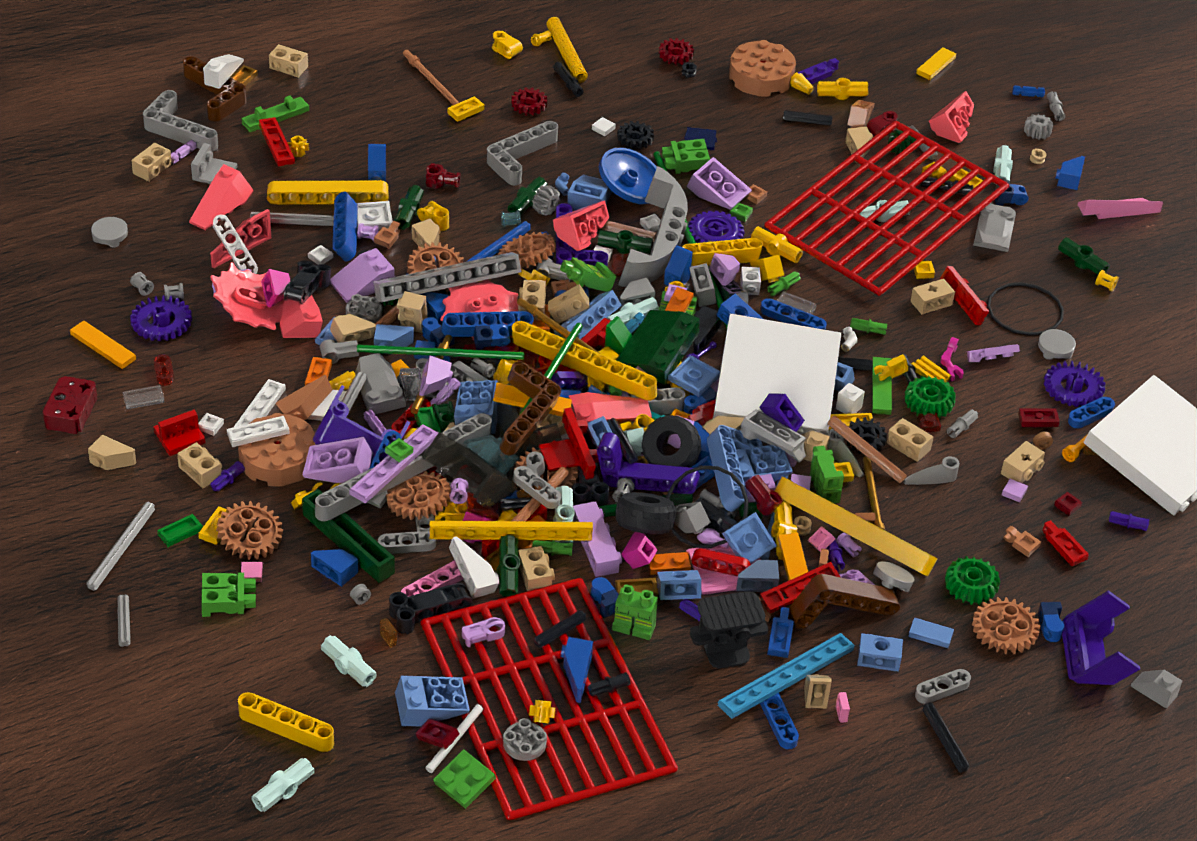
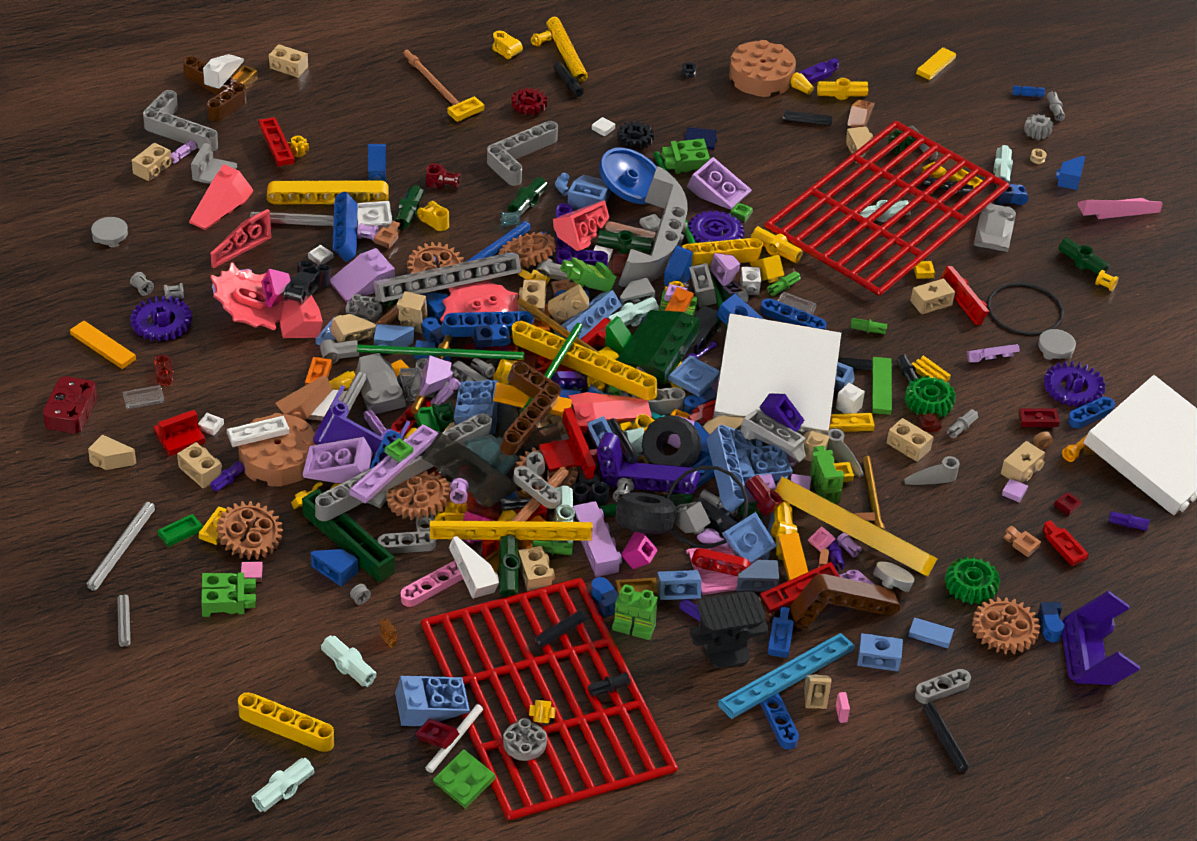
(237, 245): white beam -> none
(262, 402): white tile -> none
(288, 109): bright green hinge -> none
(426, 233): tan slope -> none
(427, 604): black piece -> none
(479, 631): lavender piece -> none
(546, 200): light grey gear -> none
(577, 660): blue slope -> none
(634, 323): dark azure axle -> none
(669, 562): orange plate -> none
(676, 51): dark red gear -> none
(756, 195): nougat tile -> none
(803, 525): tan bush -> none
(850, 339): white arm -> none
(865, 448): nougat axle -> none
(869, 432): black gear -> none
(879, 123): dark red piece -> none
(894, 368): yellow plate -> none
(946, 360): dark pink piece -> none
(953, 118): coral wedge -> none
(1158, 686): light grey slope -> none

